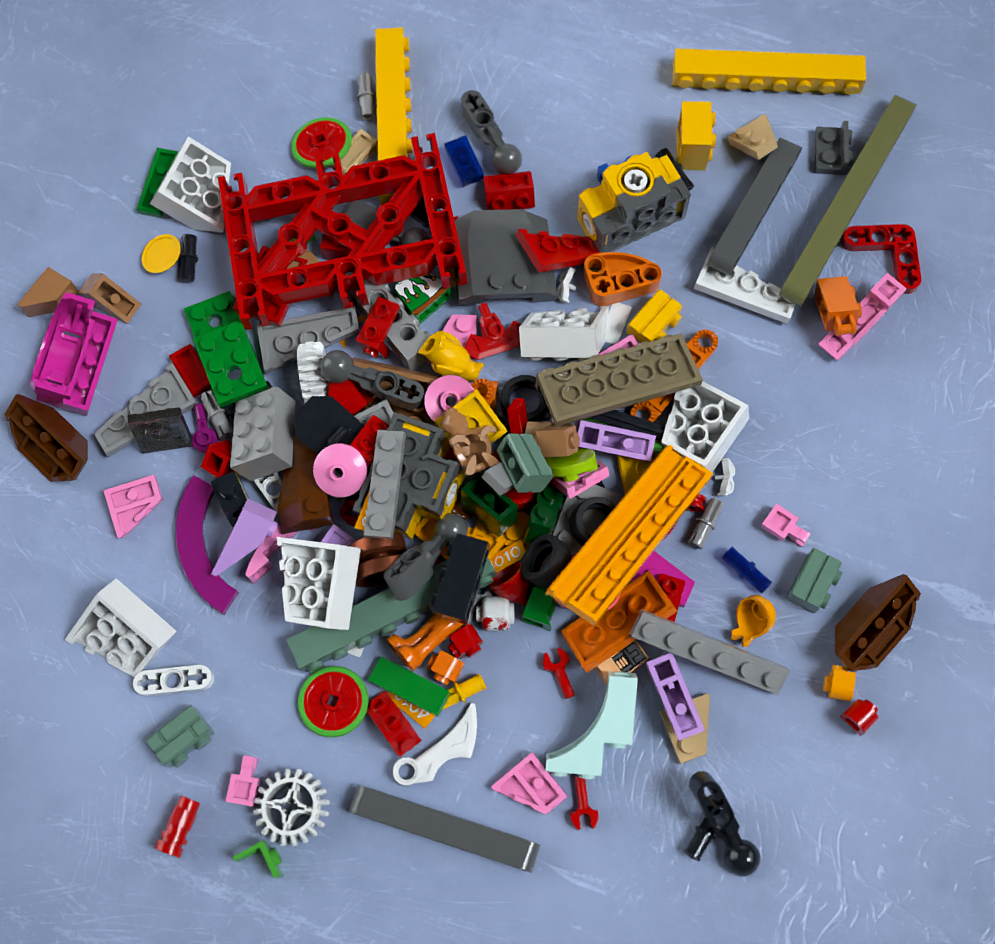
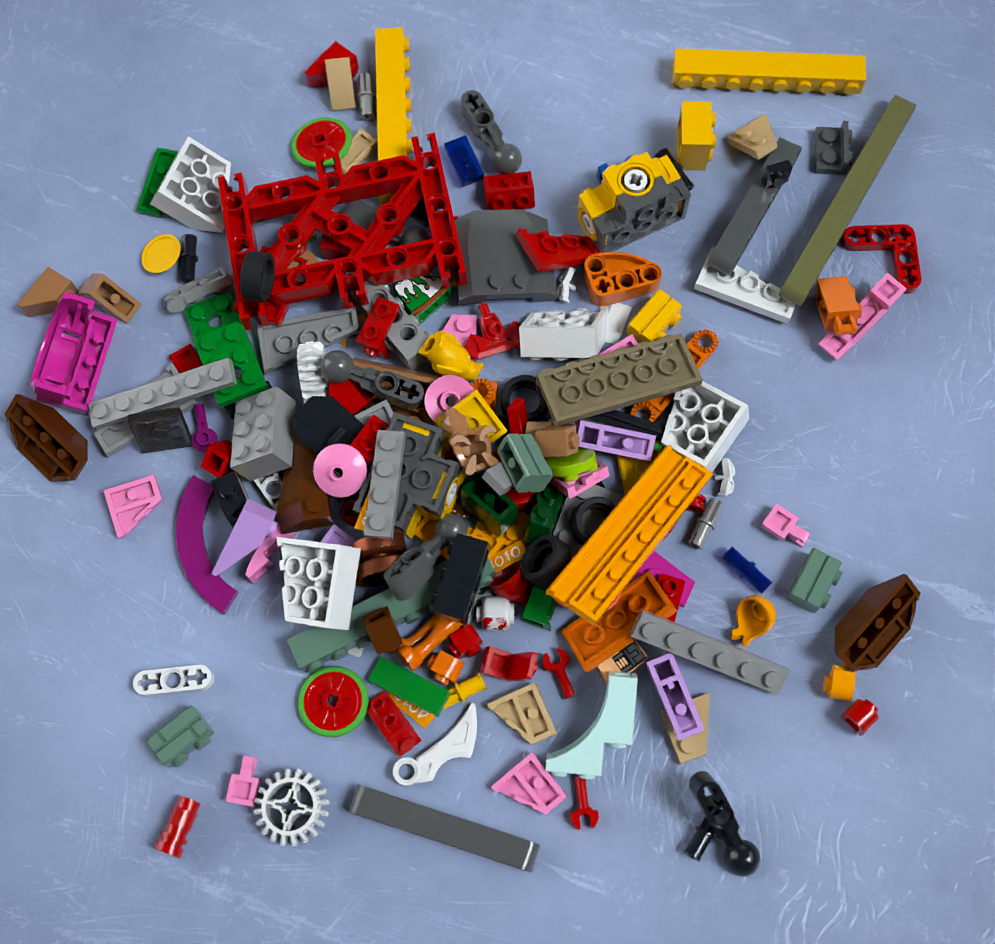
(121, 629): white wedge -> none
(163, 393): none -> light grey plate
(196, 290): none -> light grey hinge
(216, 415): light grey axle -> none
(257, 276): none -> black tyre
(271, 856): bright green bracket -> none
(317, 75): none -> red slope
(340, 84): none -> tan slope
(382, 630): none -> reddish brown brick
(507, 665): none -> red bracket
(526, 713): none -> tan wing
(777, 174): none -> black plate

